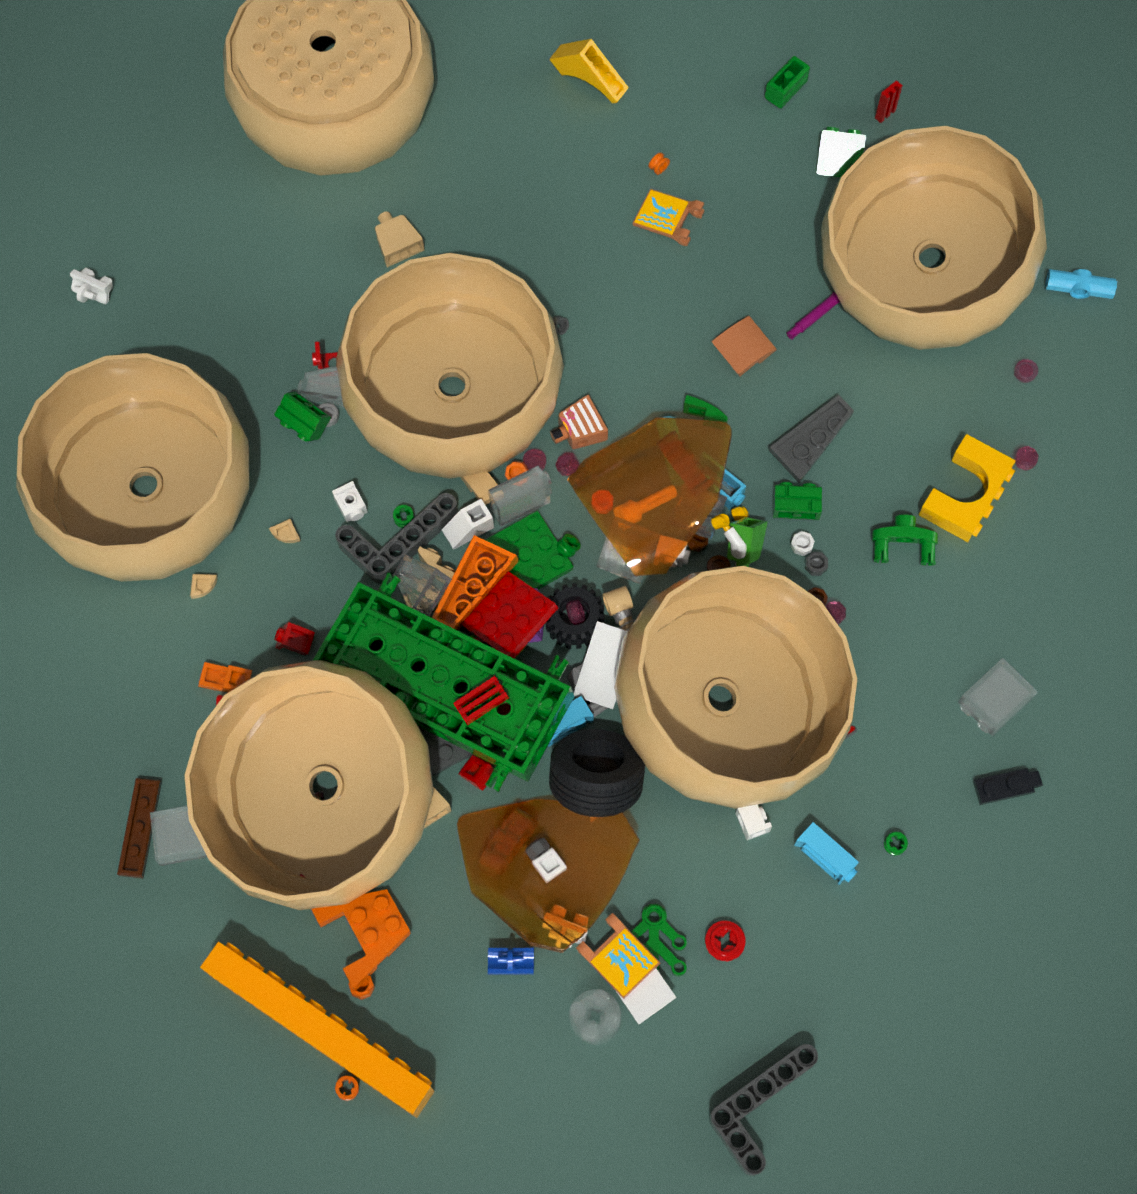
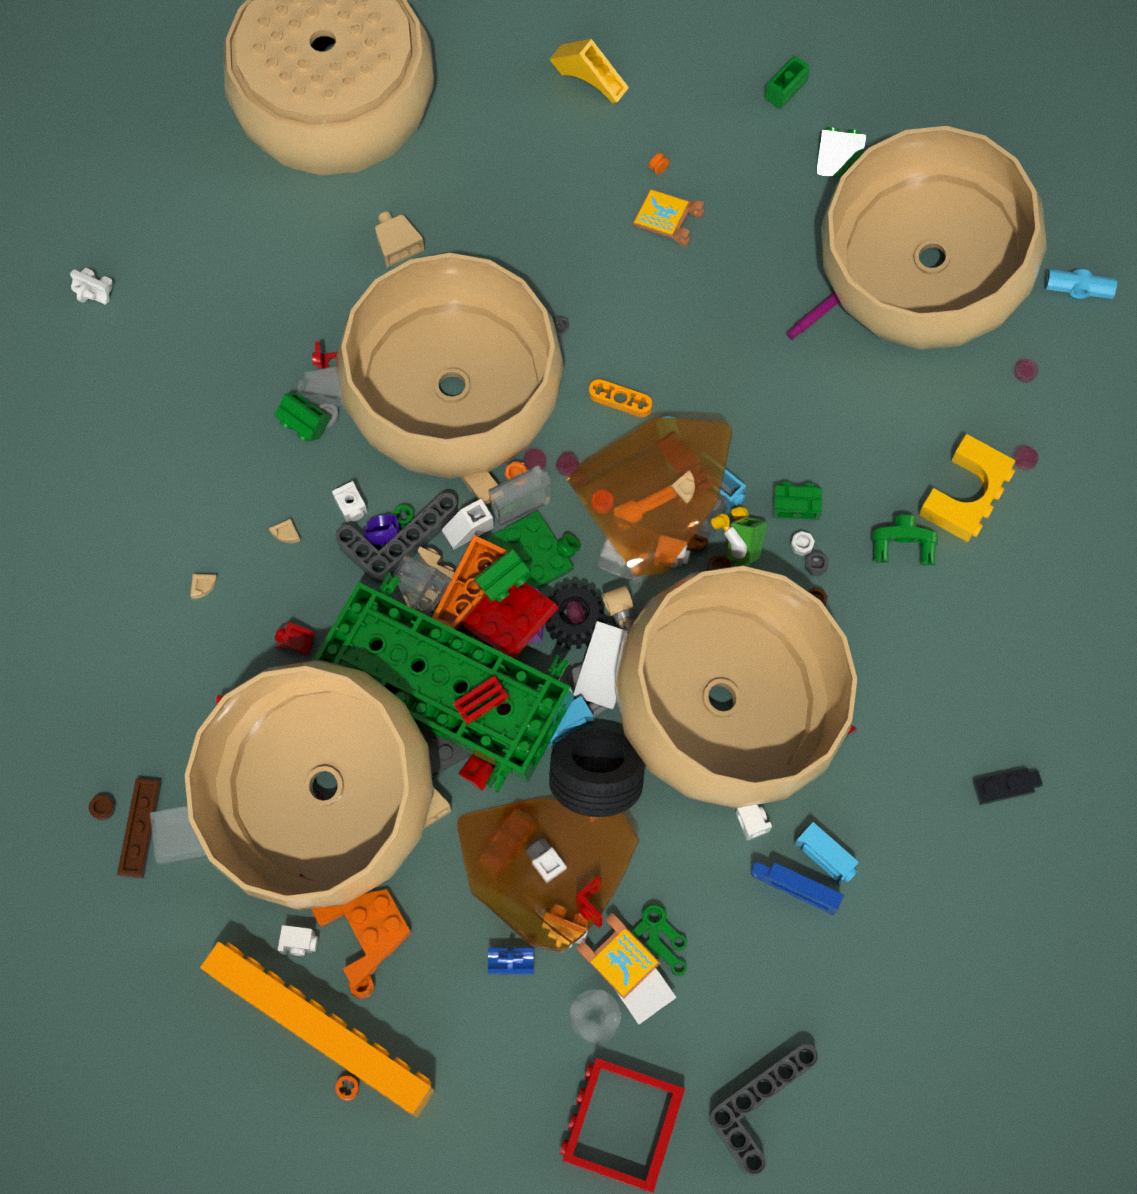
(102, 807): none -> reddish brown tile
(104, 432): tan container -> none
(223, 678): orange slope -> none
(297, 940): none -> white brick
(381, 529): none -> dark purple hair
(502, 576): none -> green brick
(576, 1123): none -> red window
(580, 425): nougat torso -> none
(585, 908): none -> red bracket
(616, 389): none -> light orange beam
(685, 487): none -> tan tile
(703, 409): green slope -> none
(736, 938): red gear -> none
(744, 345): nougat slope -> none
(798, 886): none -> blue hinge
(807, 441): dark grey wing -> none
(837, 611): clear pink tile -> none
(888, 102): red tile -> none
(893, 850): green bush -> none
(997, 697): clear brick -> none

